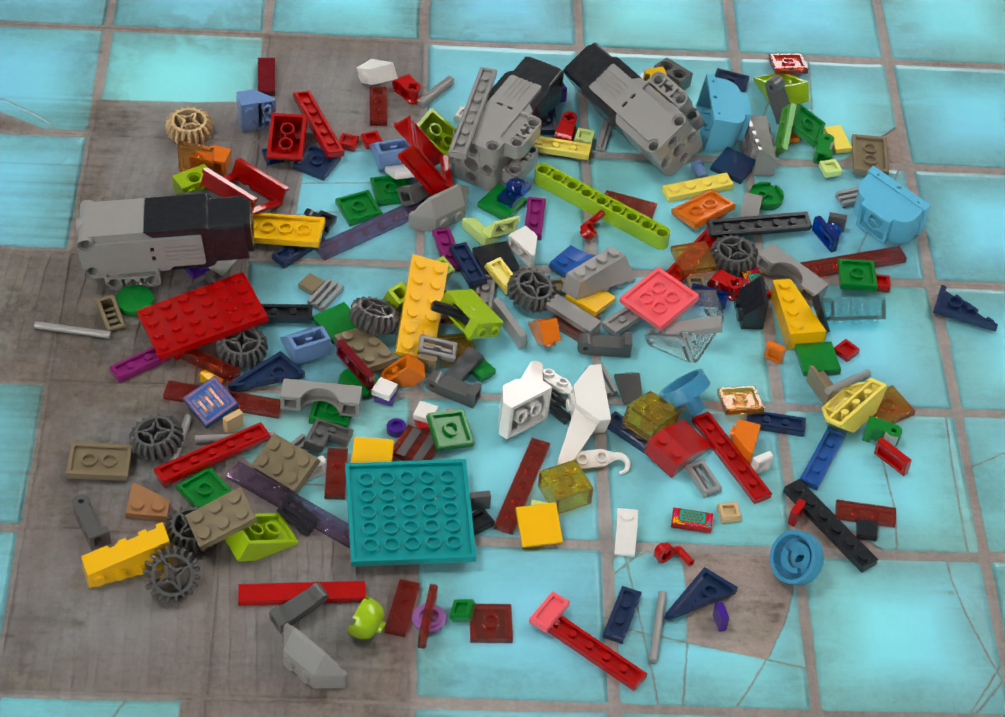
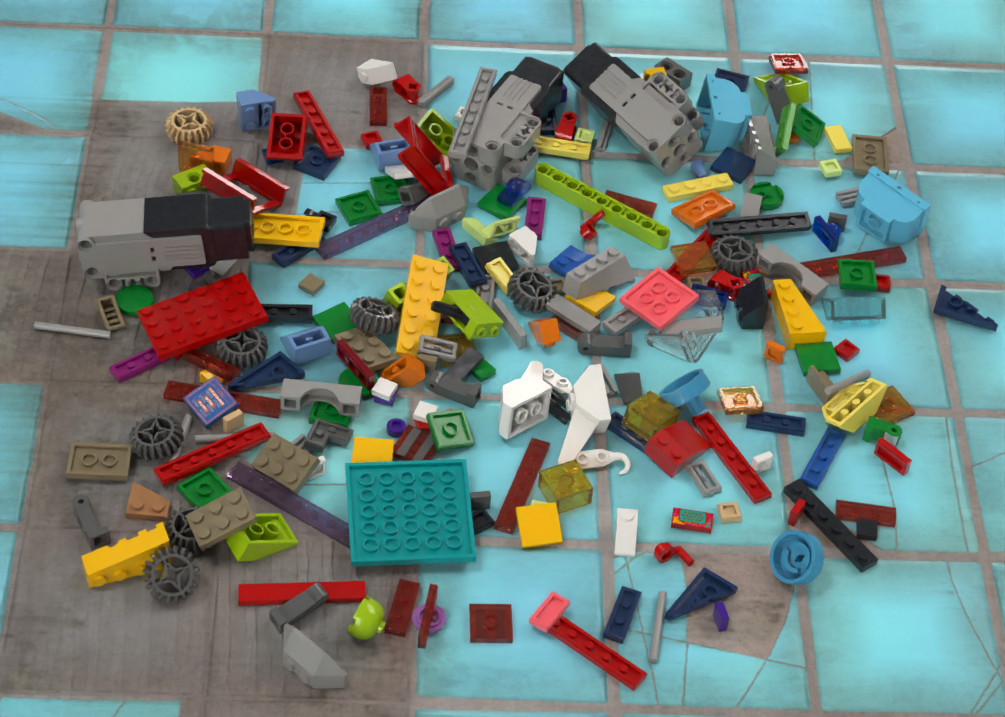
(266, 76): dark red tile -> none
(286, 505): black tile -> none
(323, 292): light grey tile -> none
(335, 474): clear red tile -> none
(349, 141): red tile -> none
(462, 610): green tile -> none
(745, 437): orange slope -> none
(820, 312): black tile -> none
(824, 148): green leg -> none

